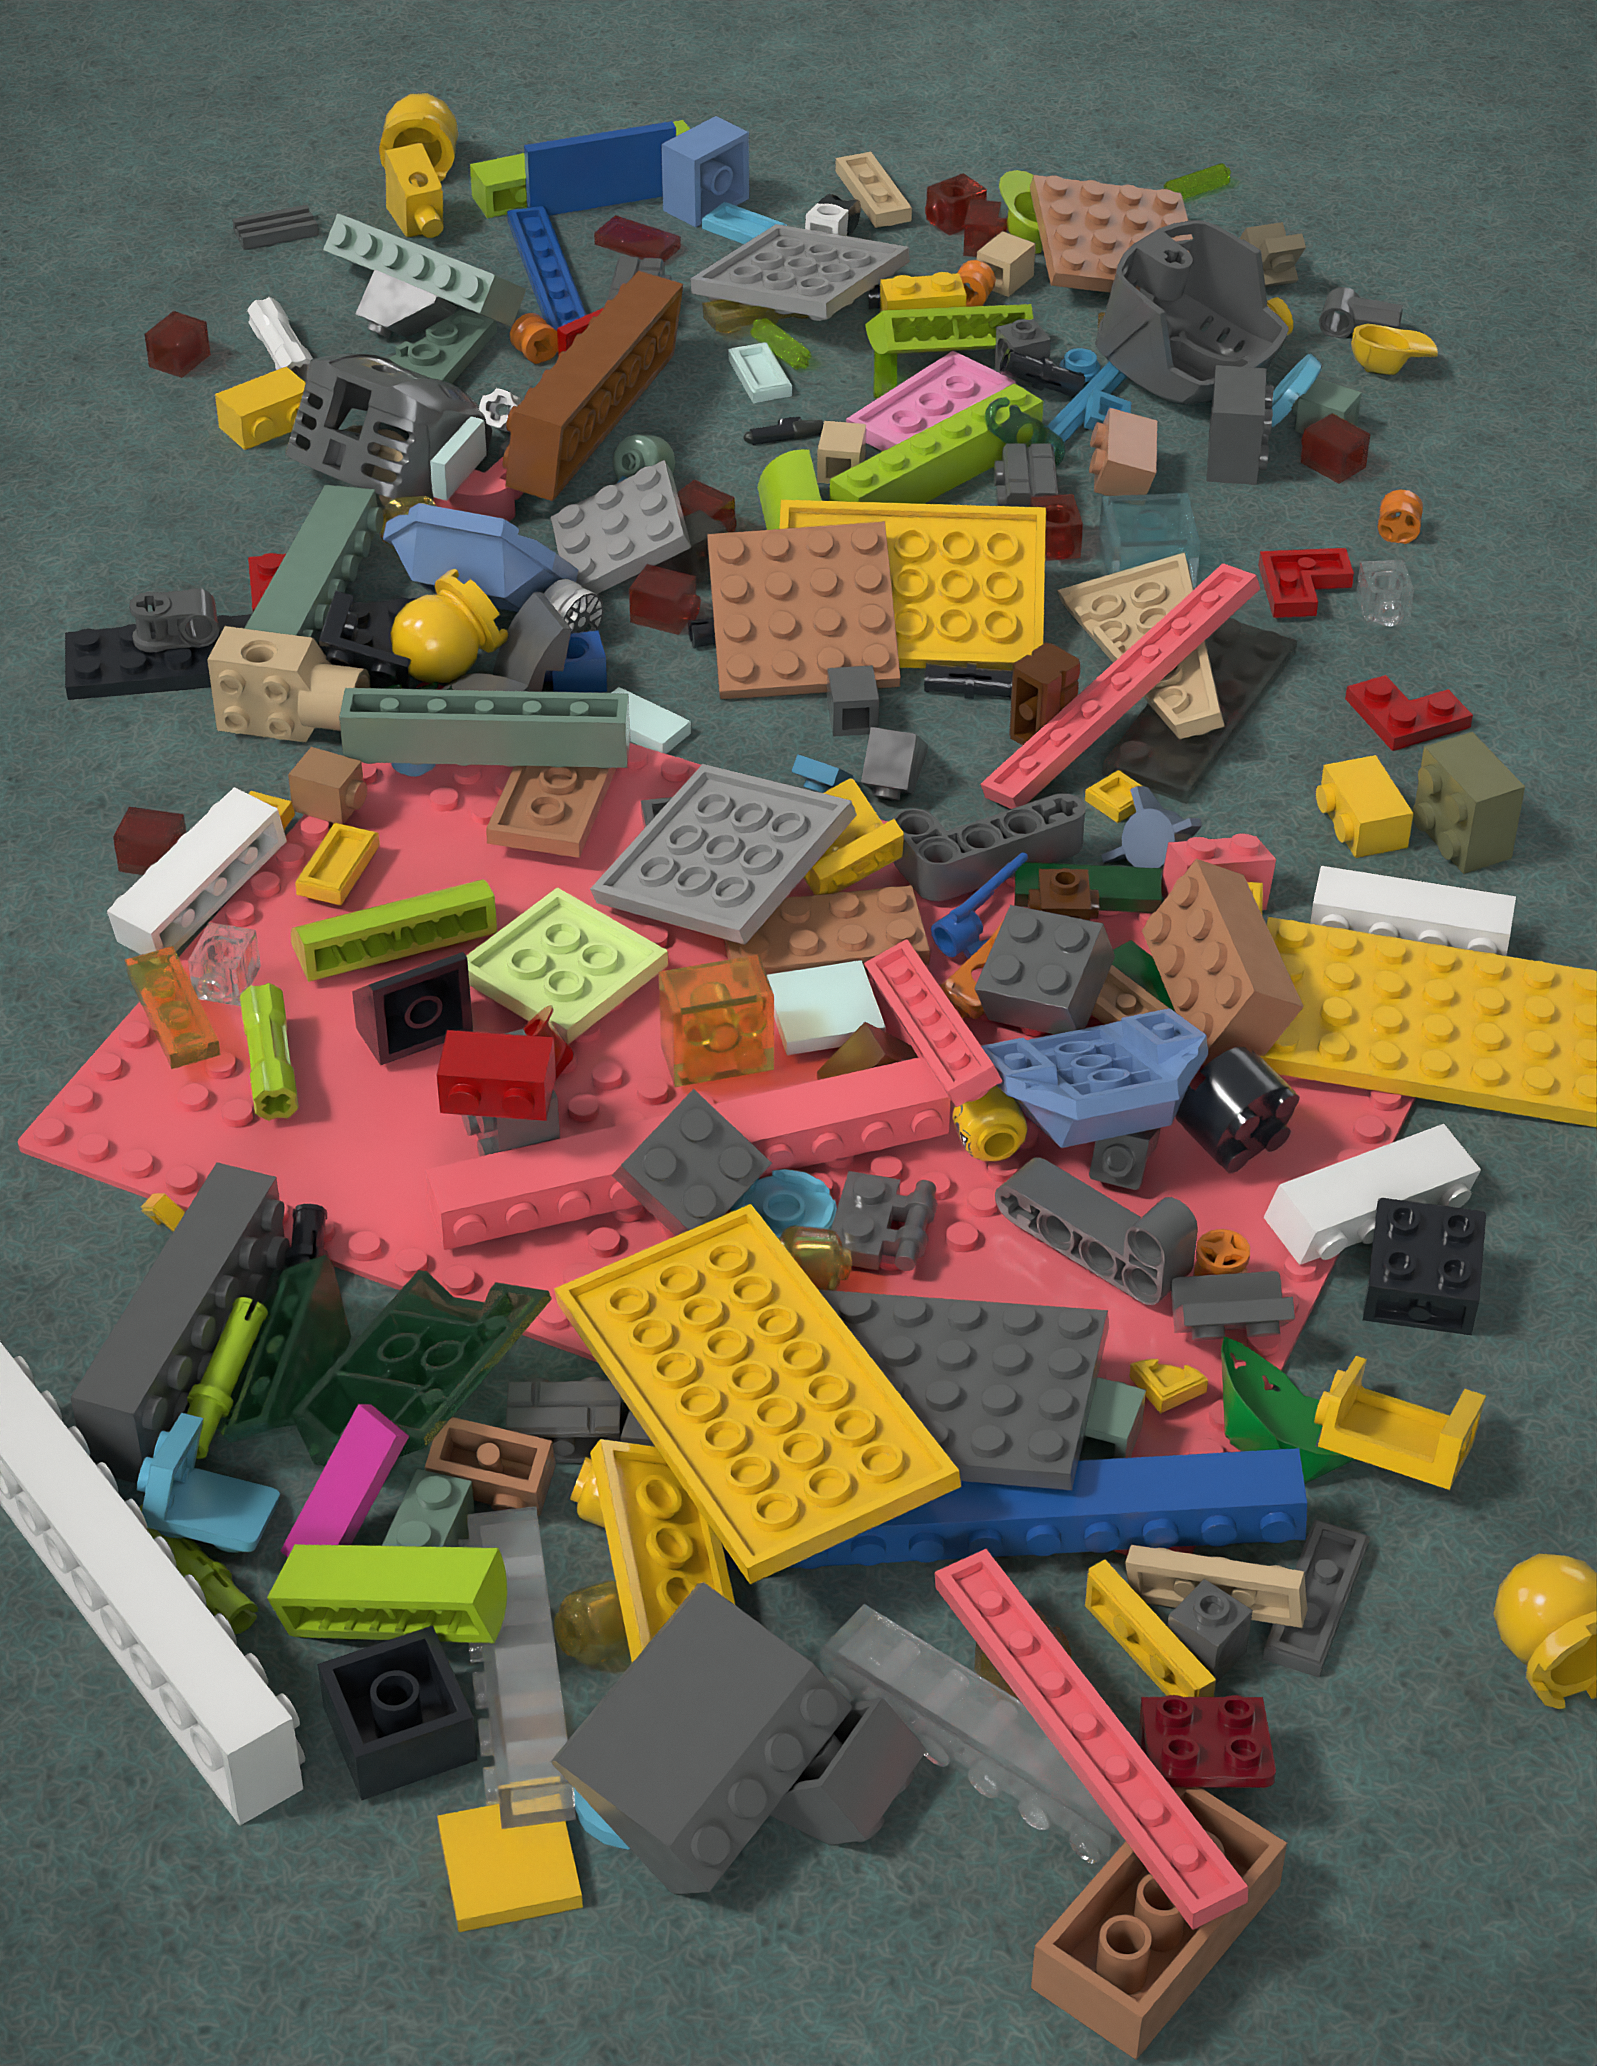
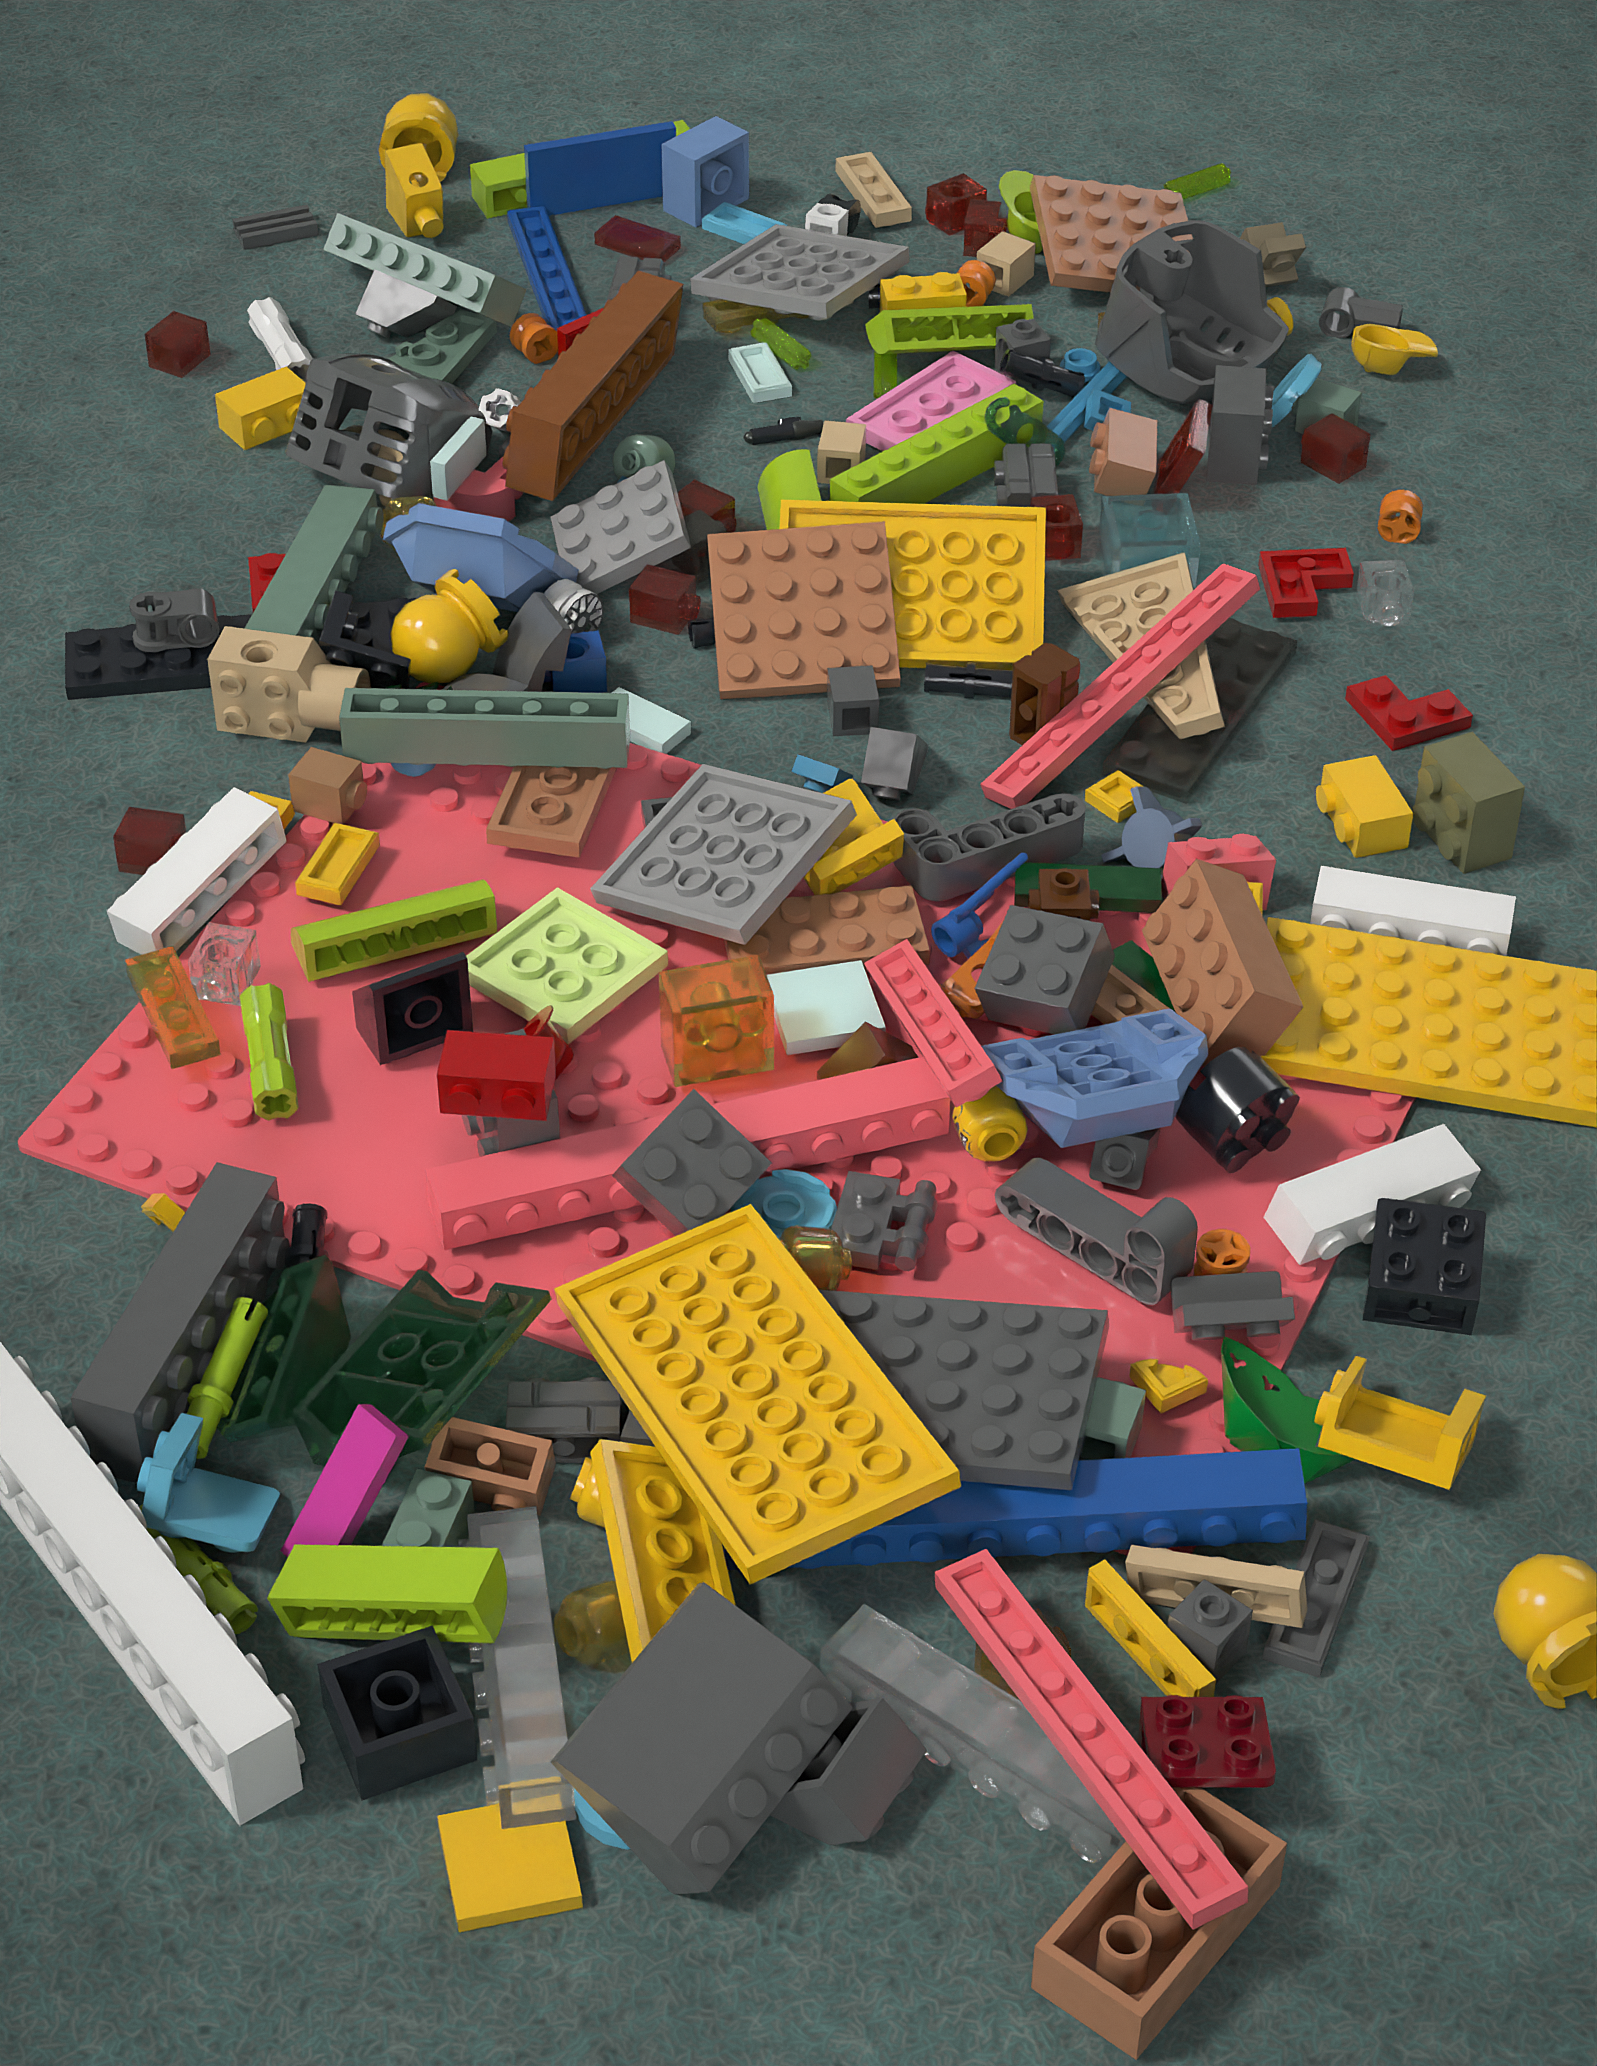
(1184, 450): none -> clear red tile

